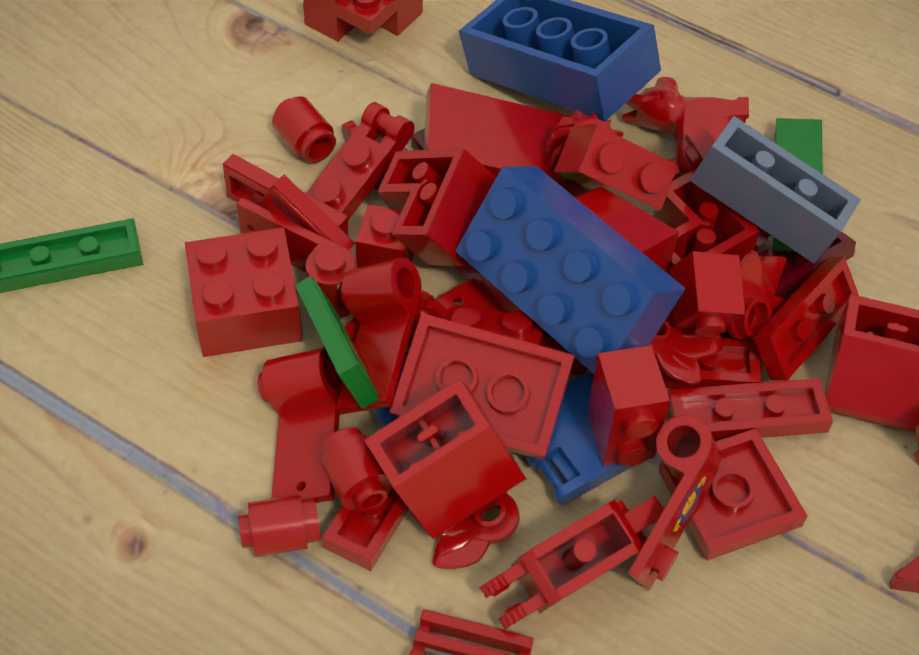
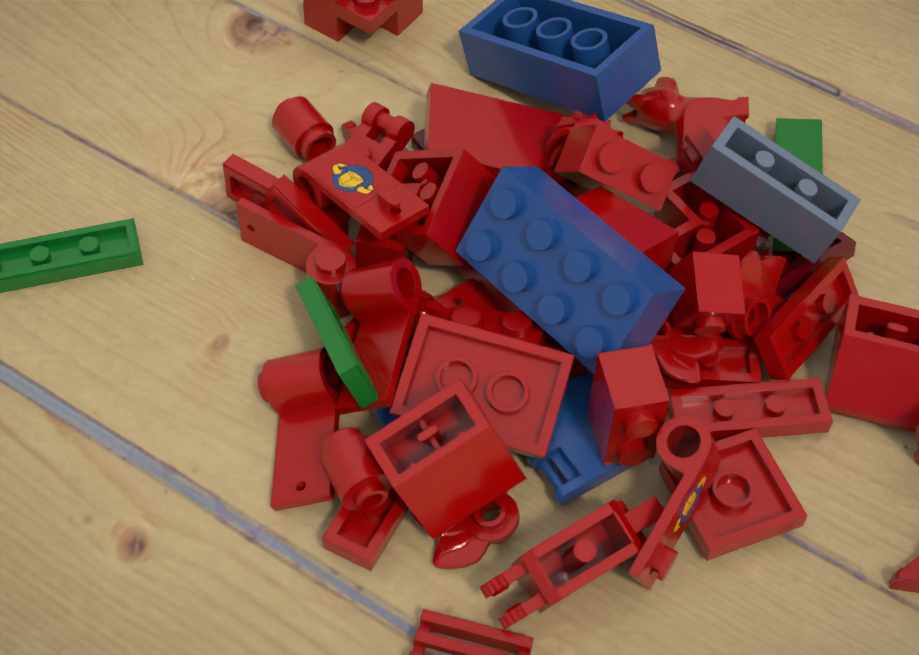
(243, 292): red brick -> none
(279, 525): red brick -> none
(360, 189): none -> red door

